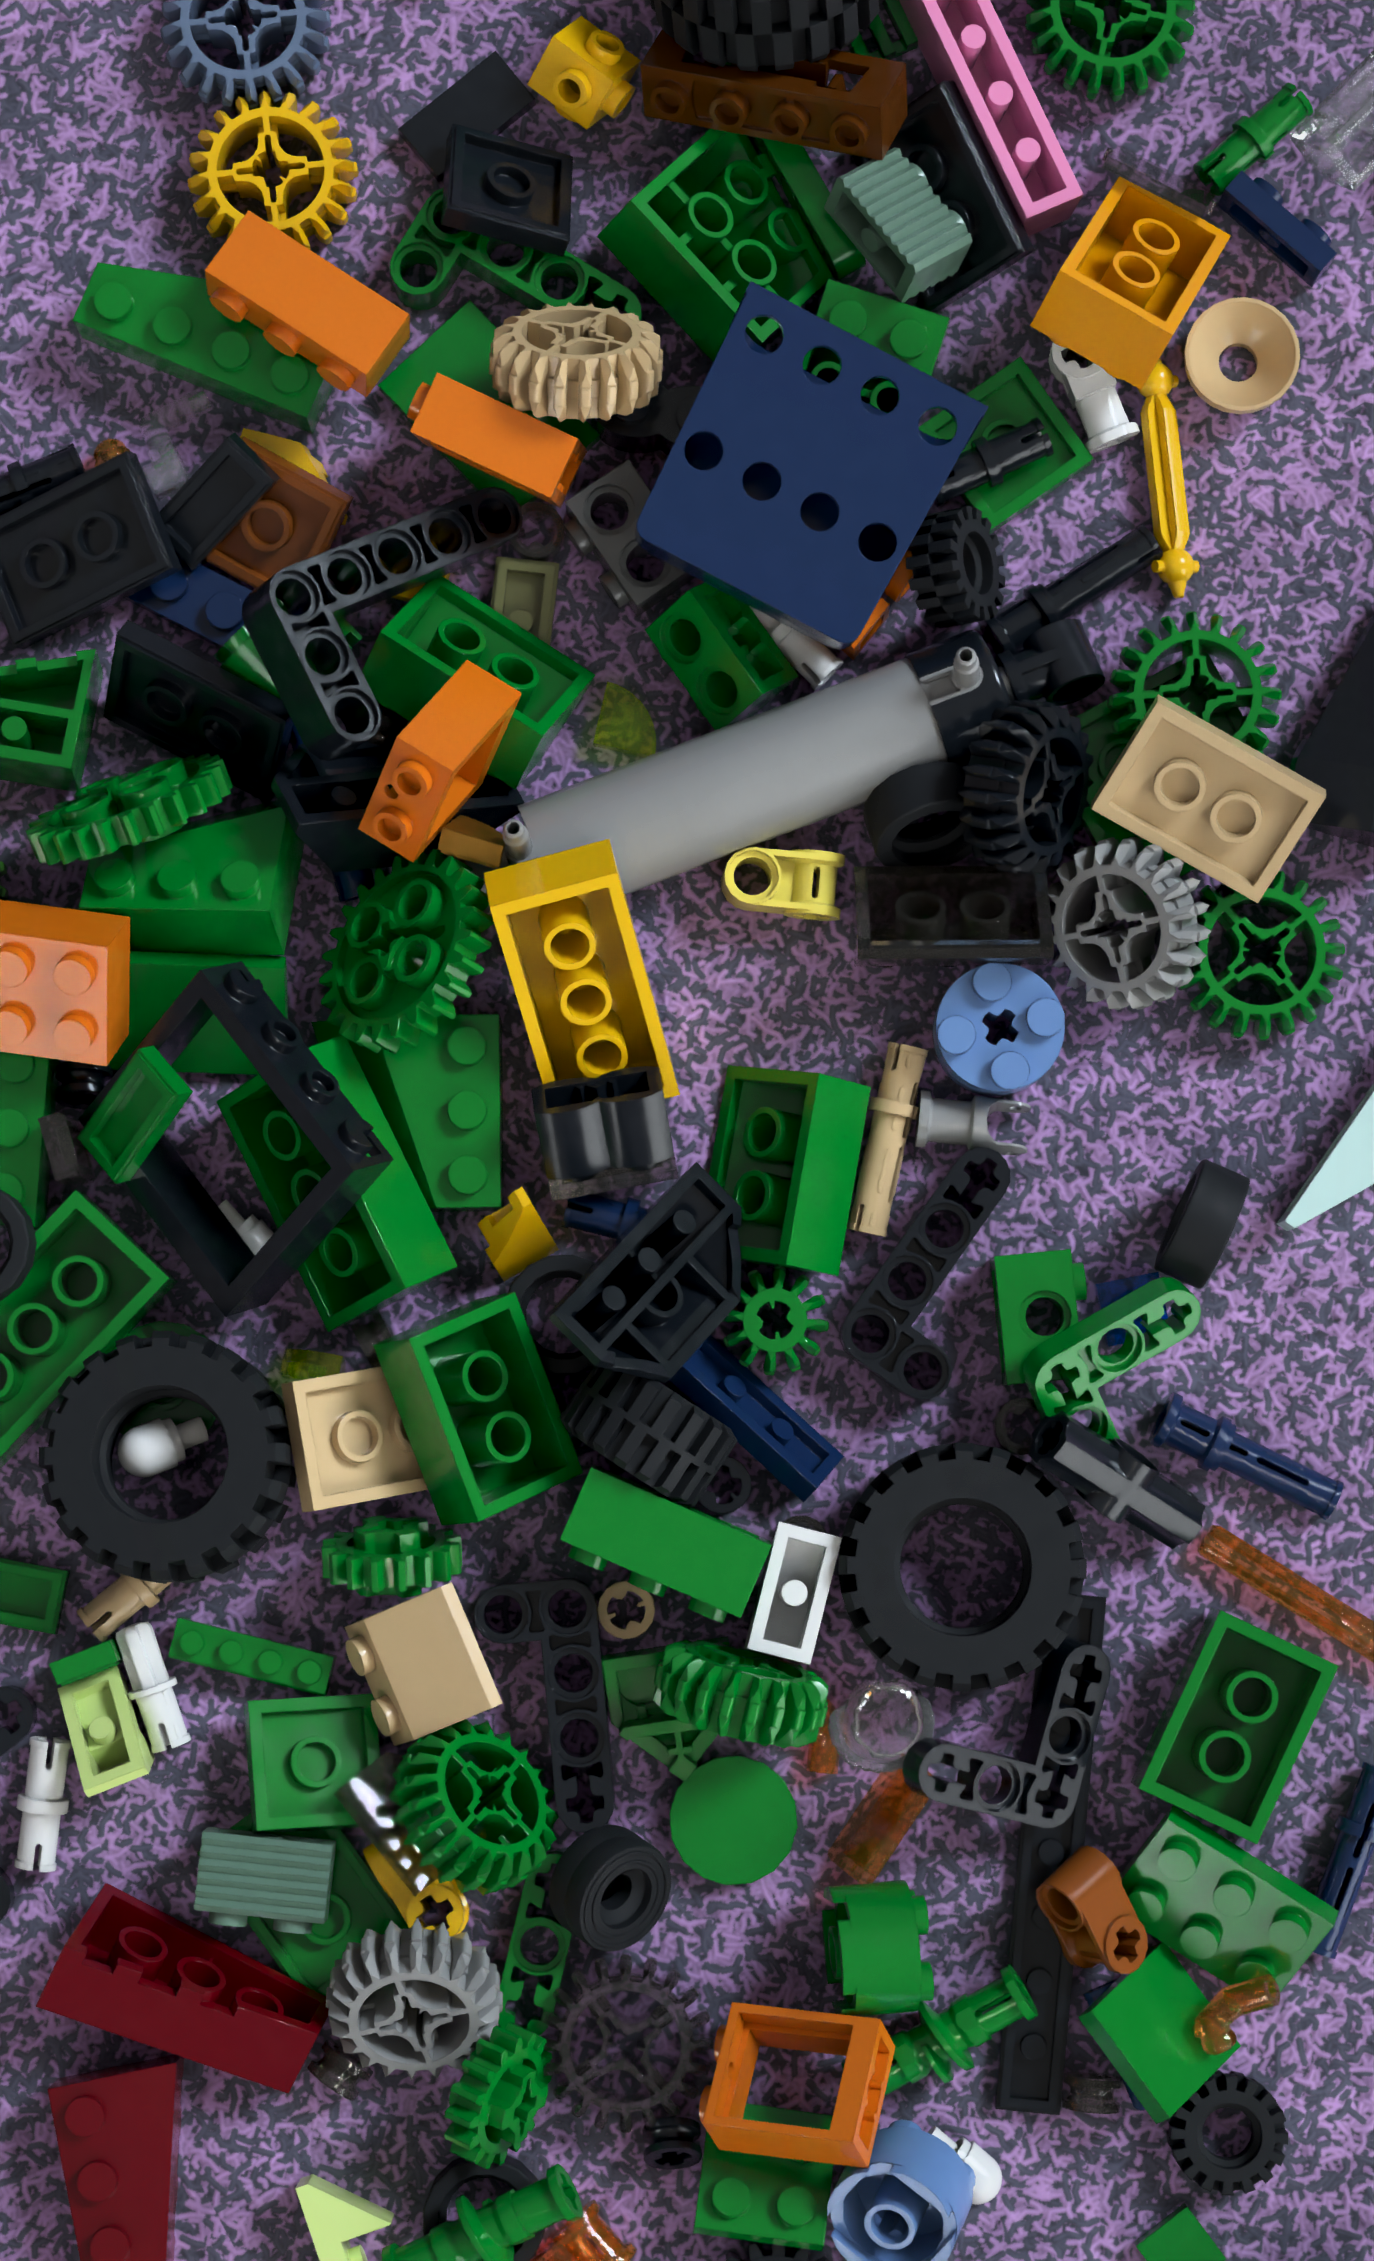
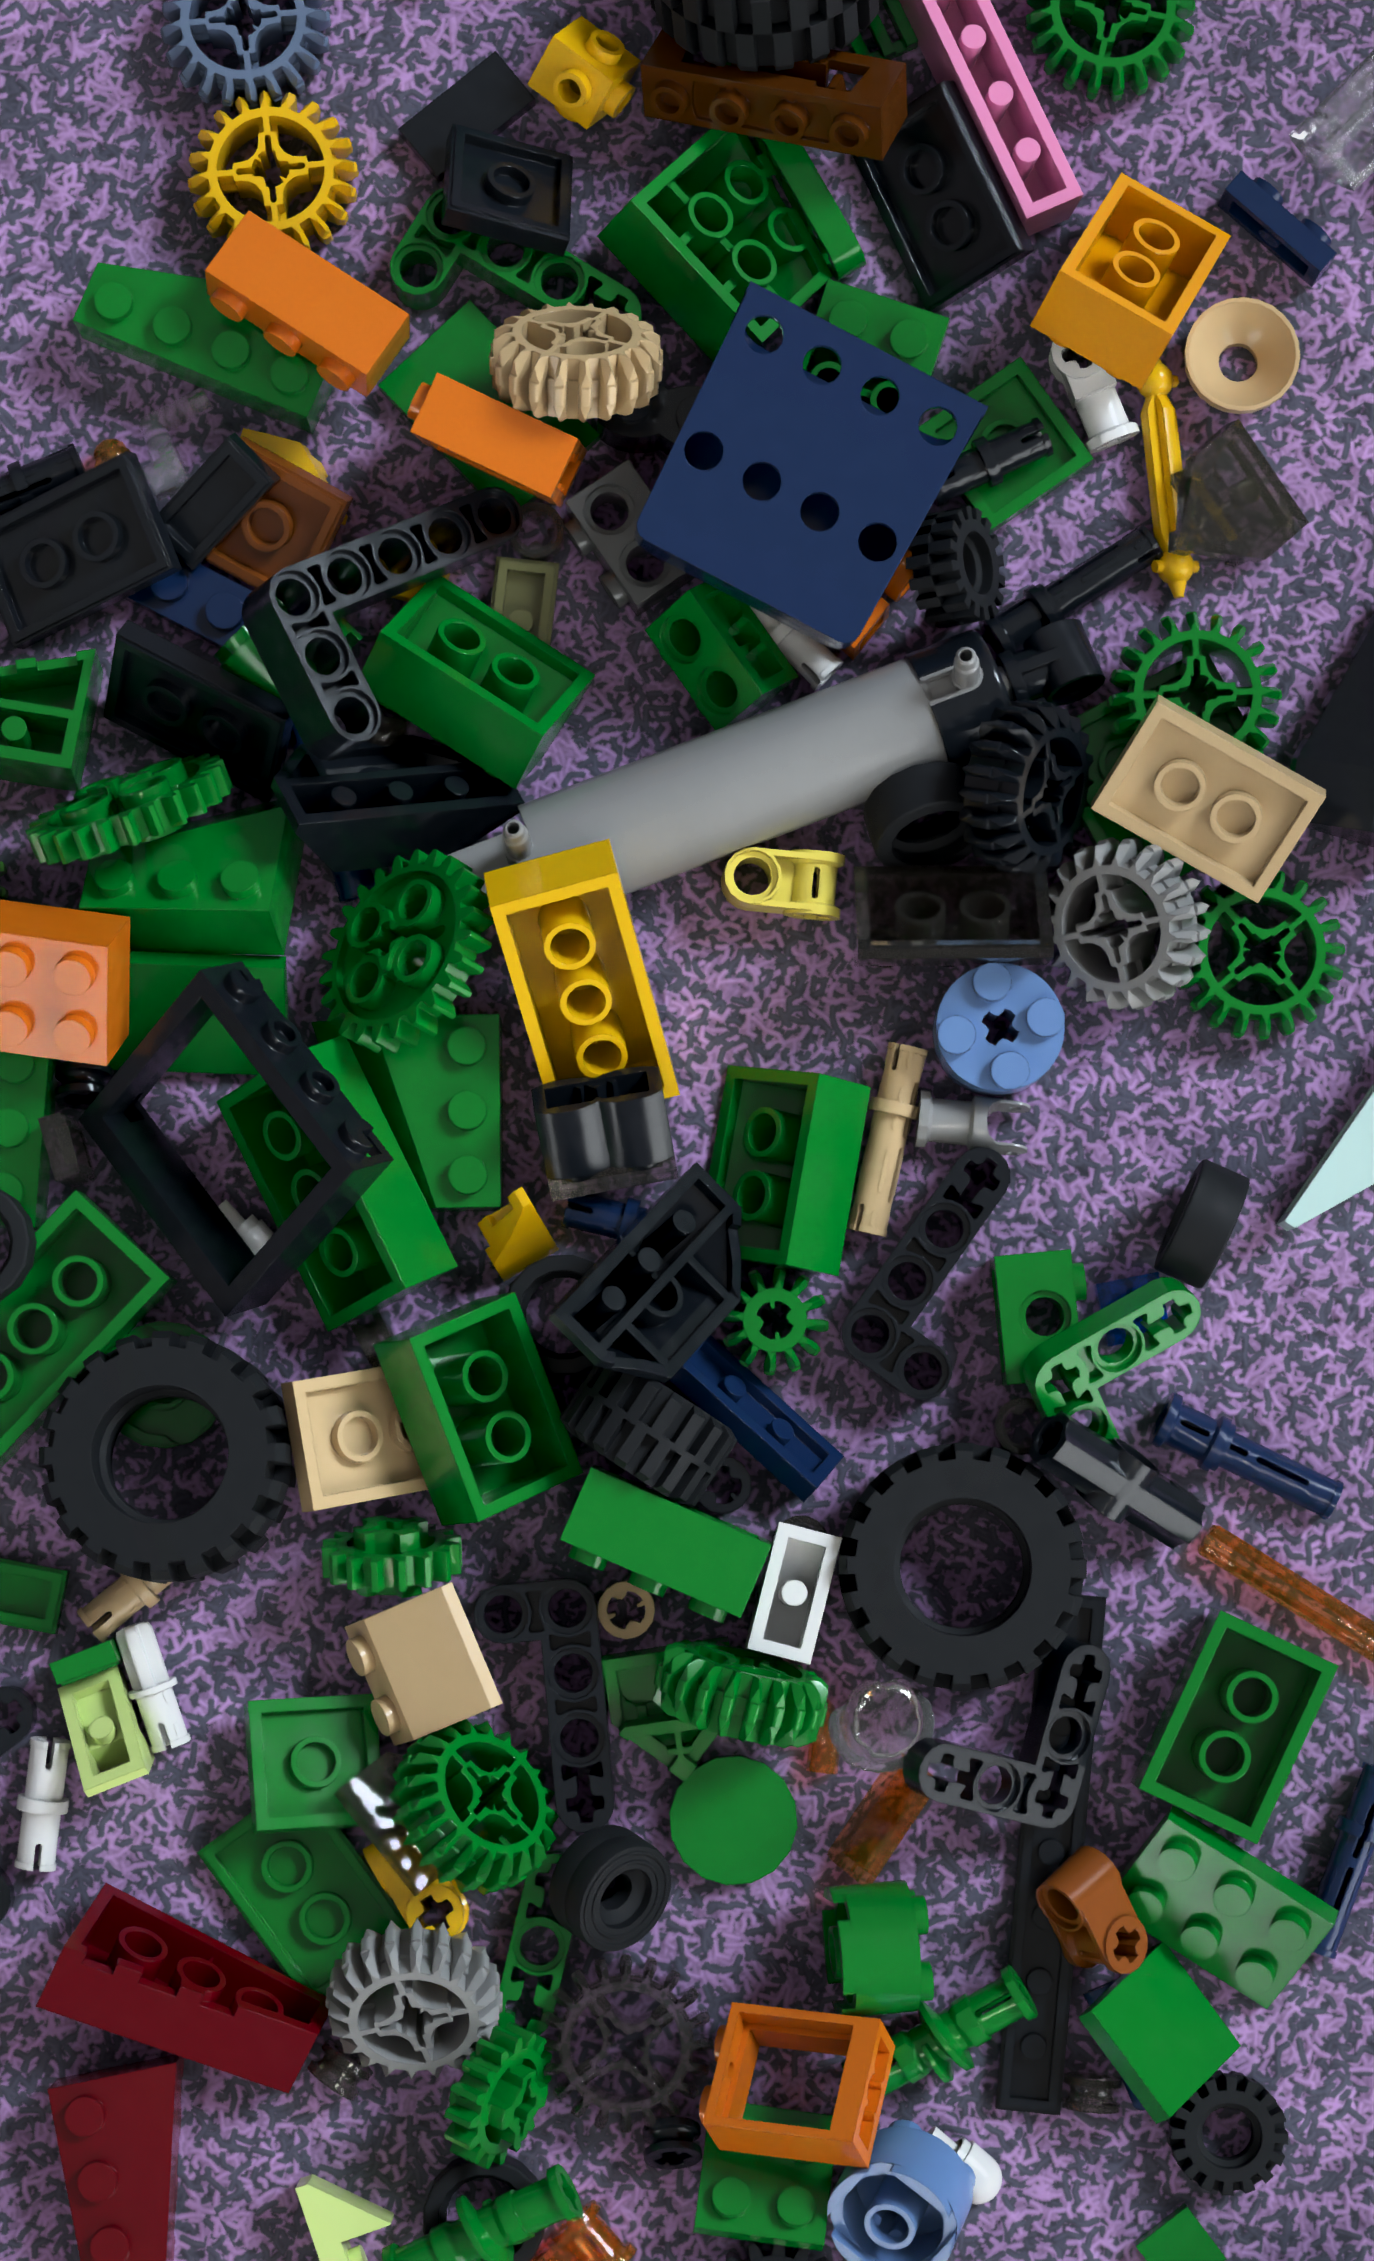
(134, 1114): green tile -> none
(159, 1445): white cylinder -> none
(252, 1656): green piece -> none
(264, 1878): sand green brick -> none
(322, 1364): clear neon green tile -> none
(439, 760): orange window -> none
(472, 841): pearl gold tile -> none
(624, 724): clear neon green tile -> none
(899, 224): sand green brick -> none
(1159, 181): clear smoke piece -> none
(1228, 2005): clear orange arm -> none
(1232, 502): none -> clear smoke slope
(1253, 138): green pin -> none

